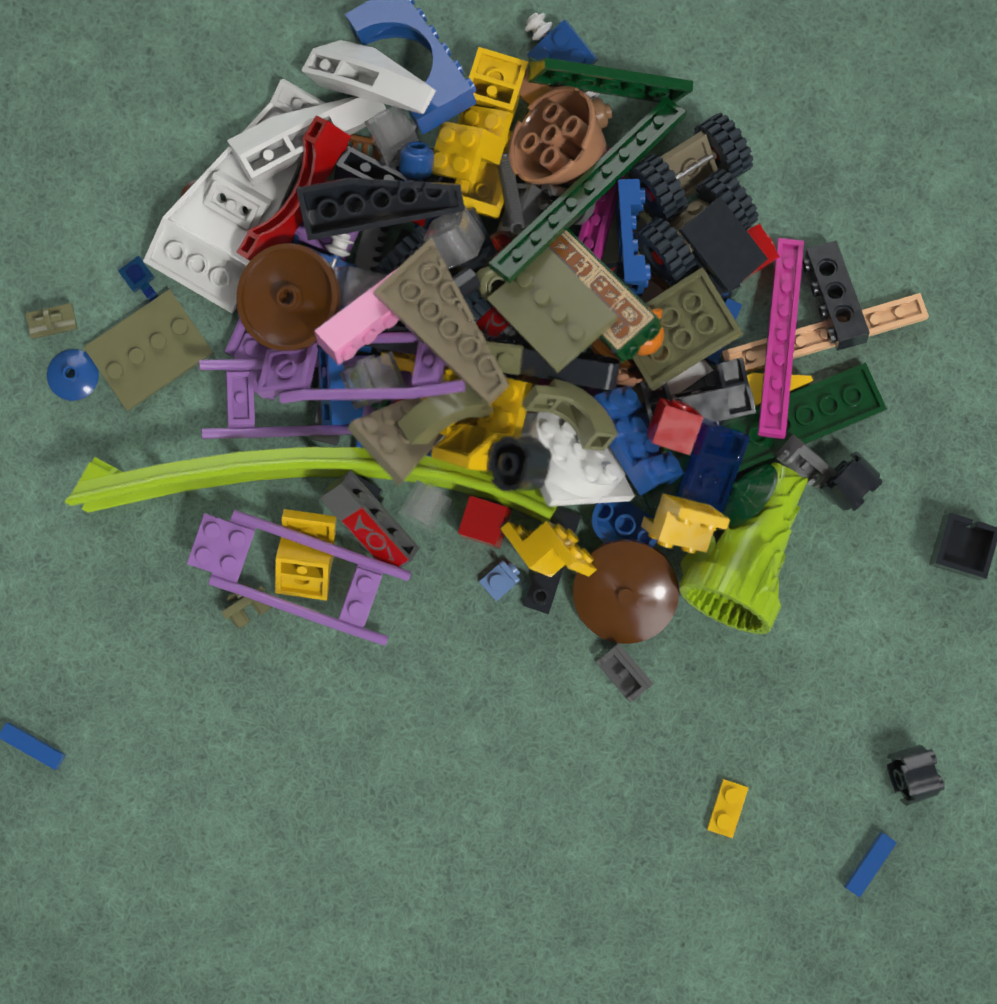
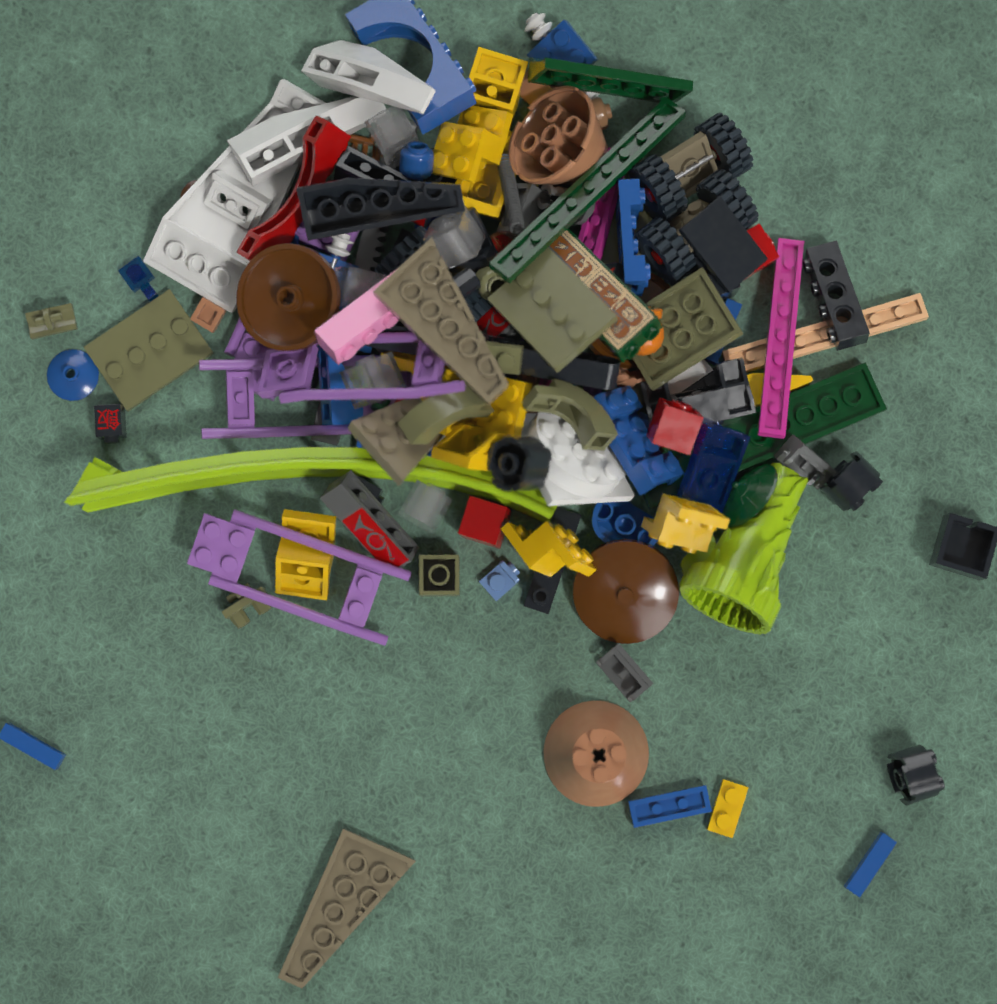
(110, 423): none -> black brick
(208, 314): none -> nougat plate
(350, 888): none -> dark tan wing
(439, 575): none -> olive head
(570, 756): none -> nougat cone
(669, 806): none -> blue plate

